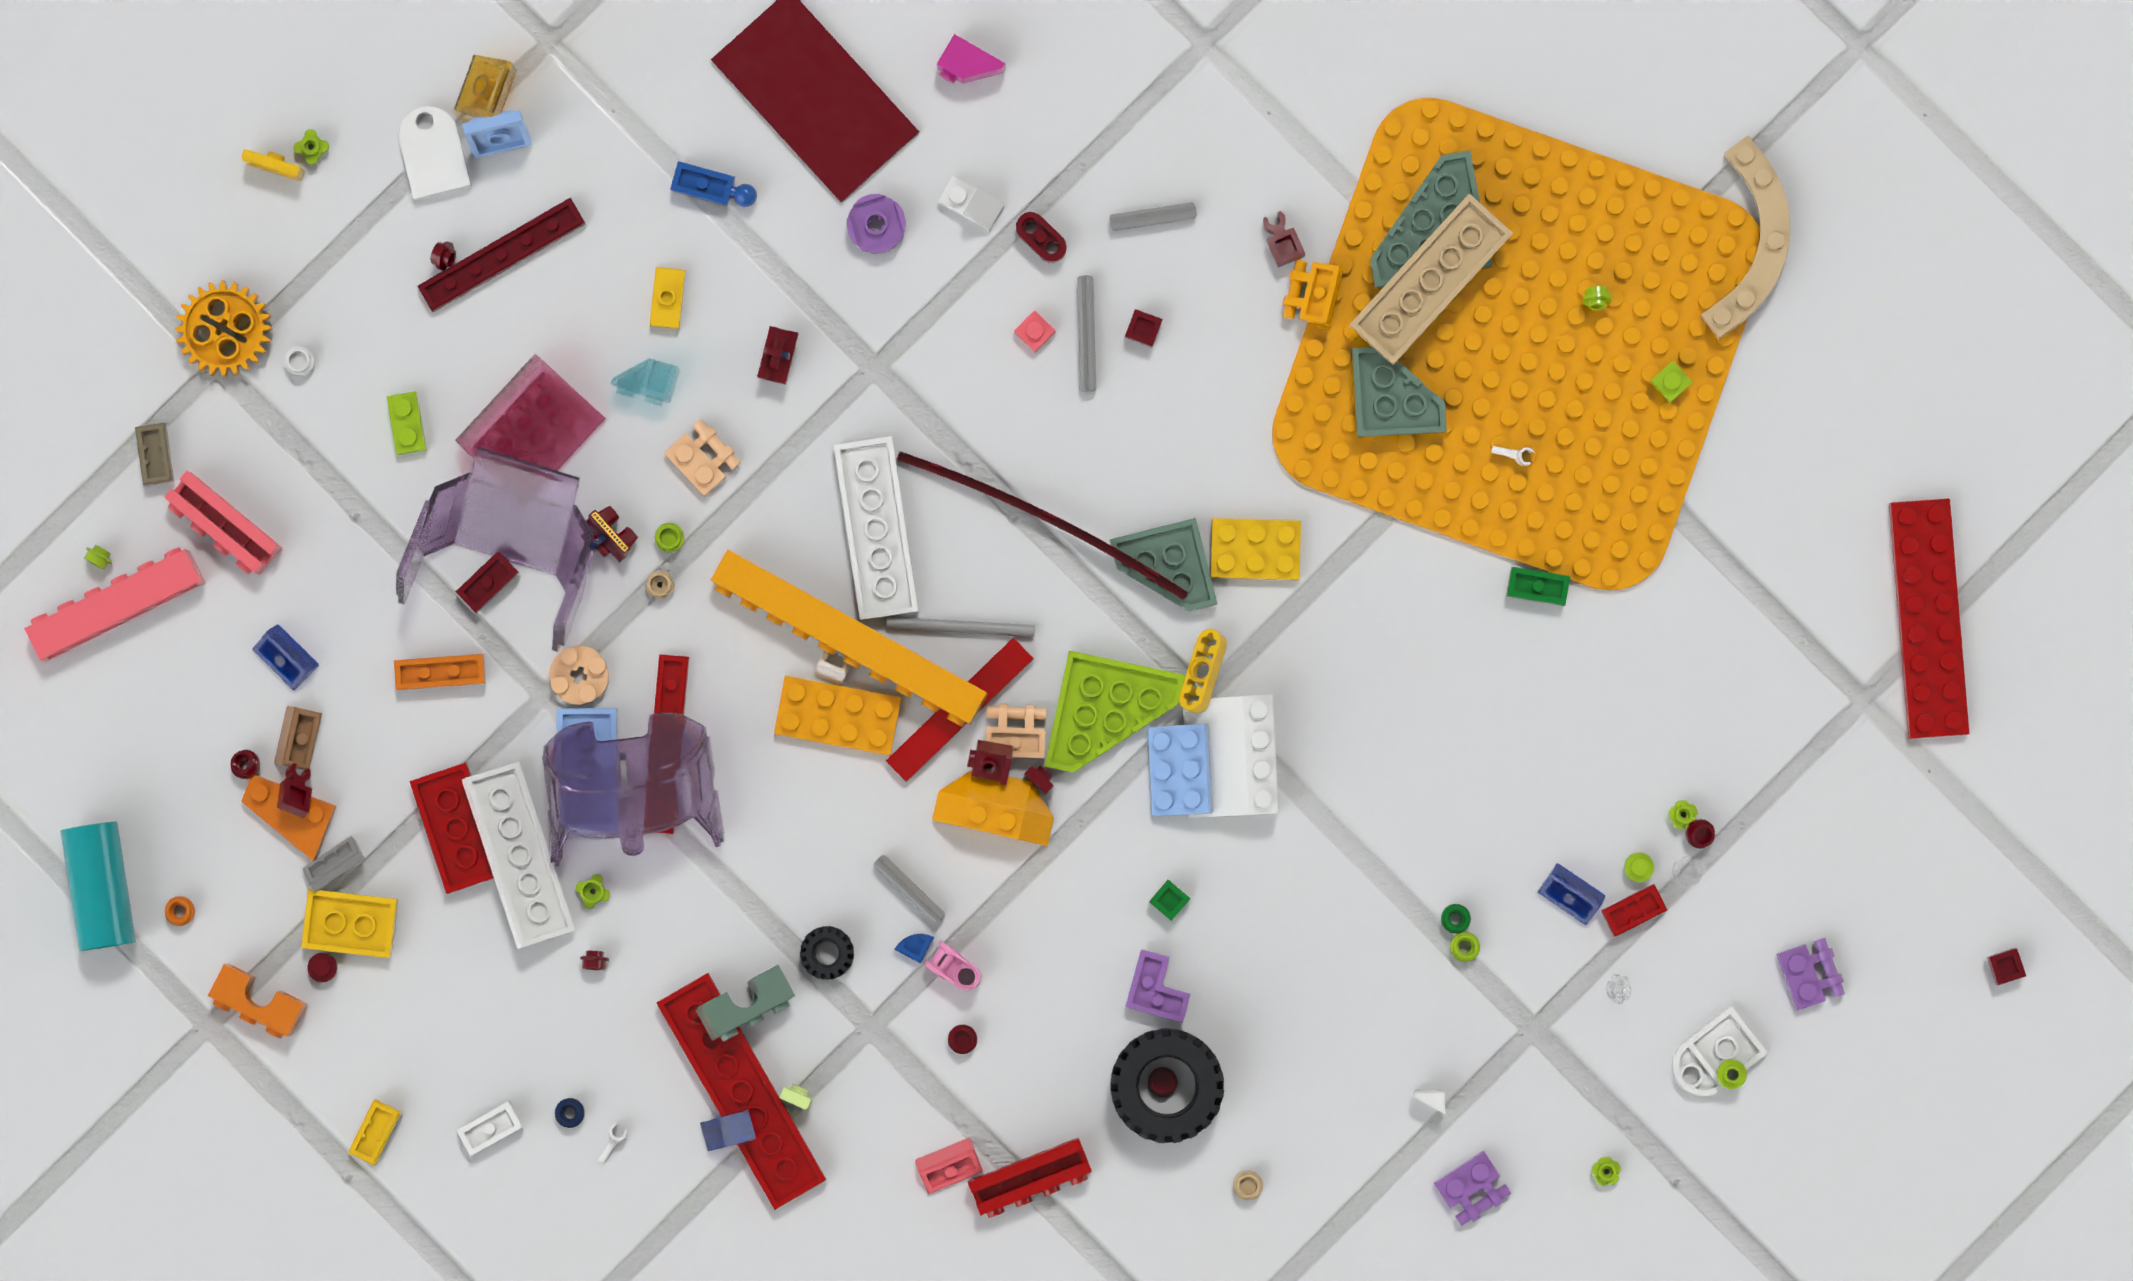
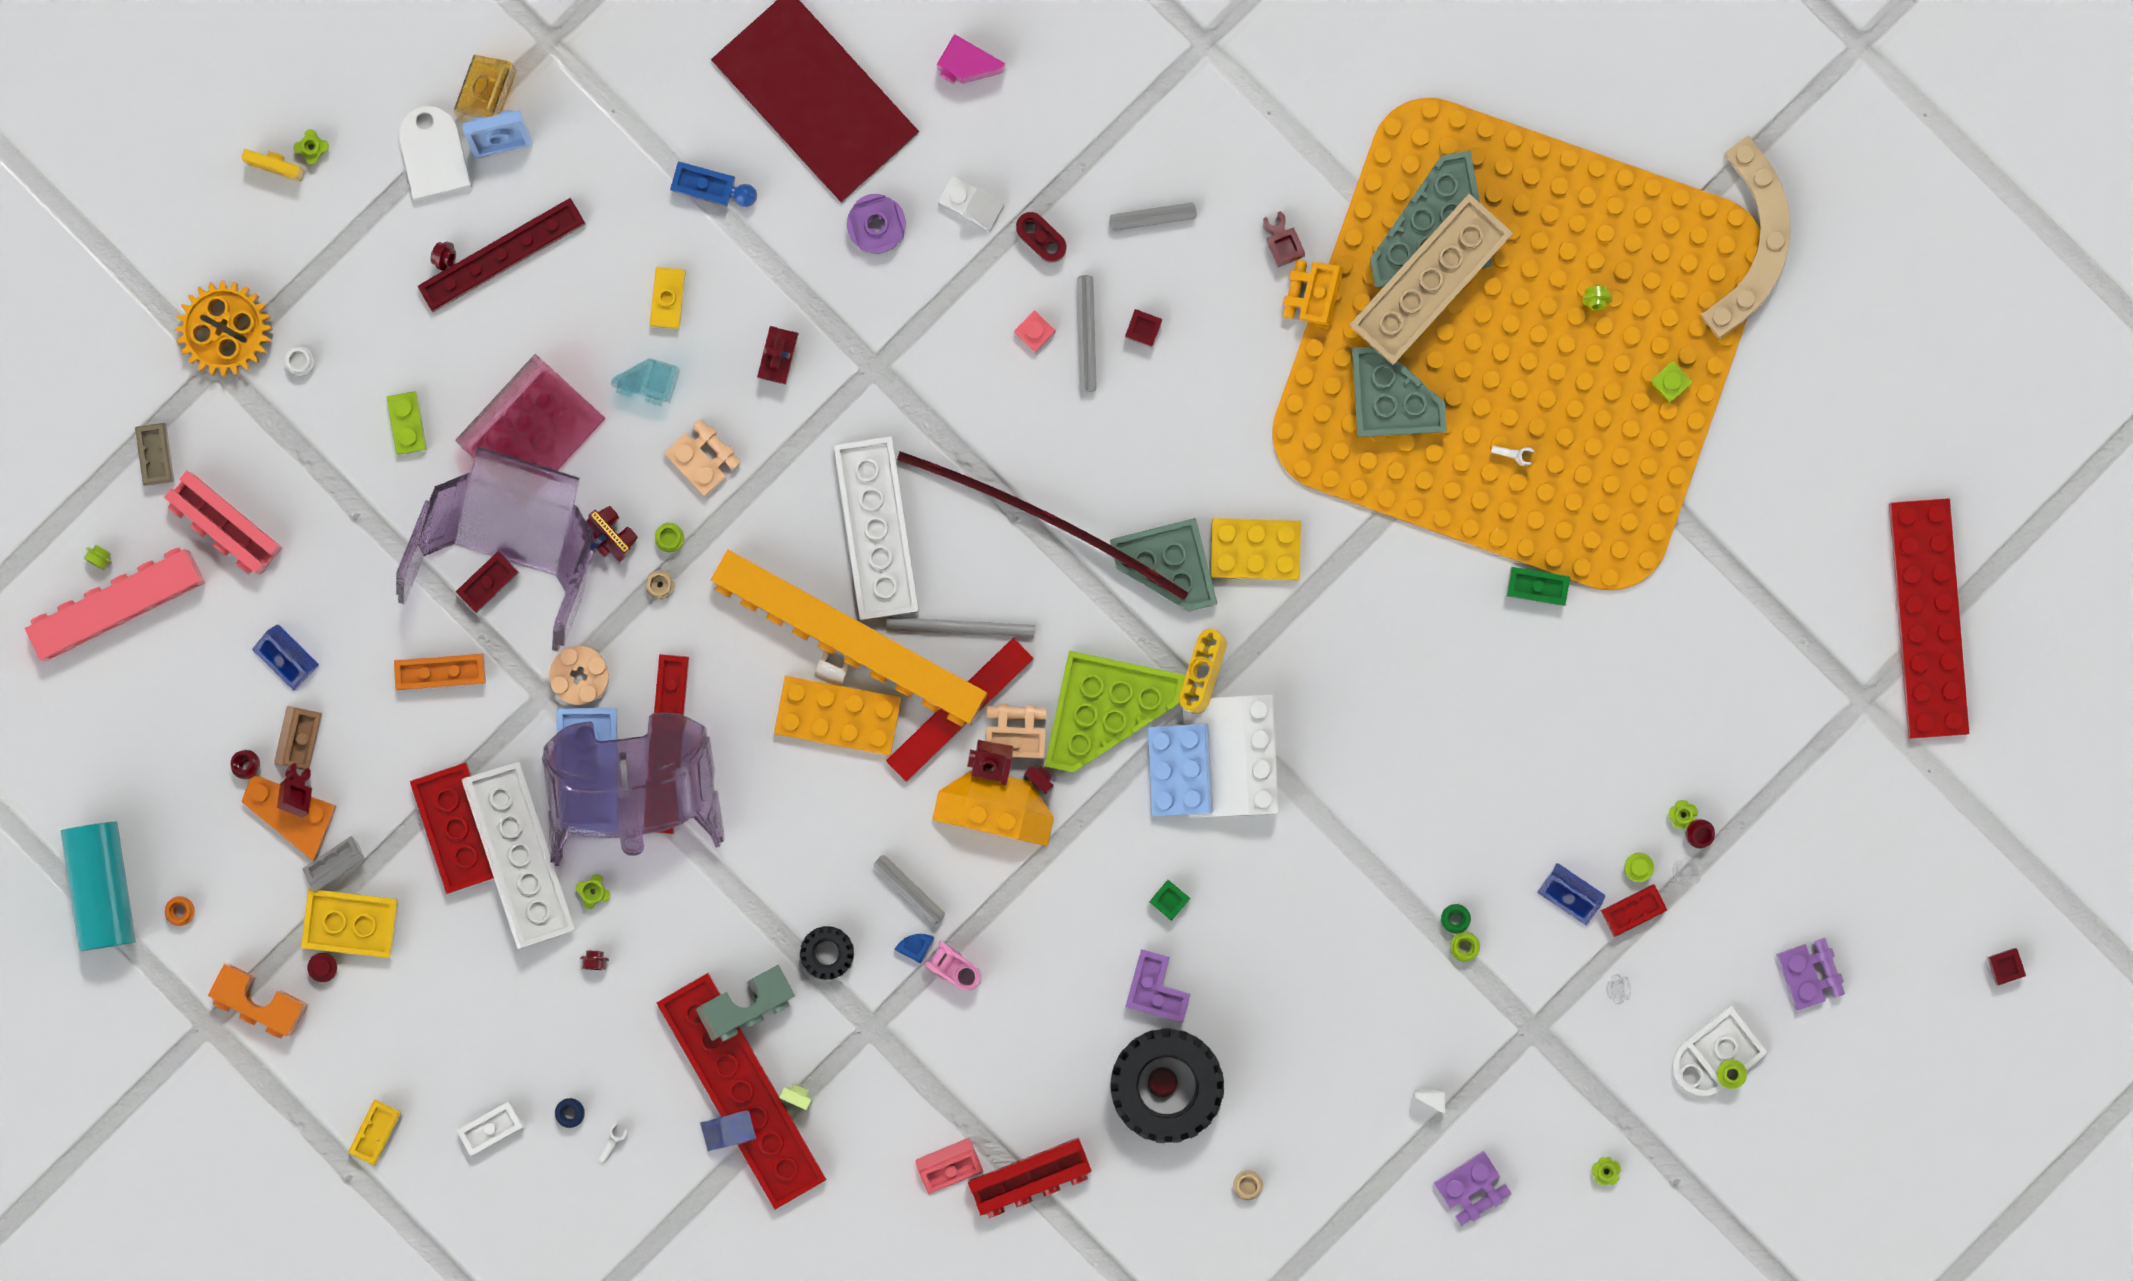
(962, 1039): dark red plate -> none

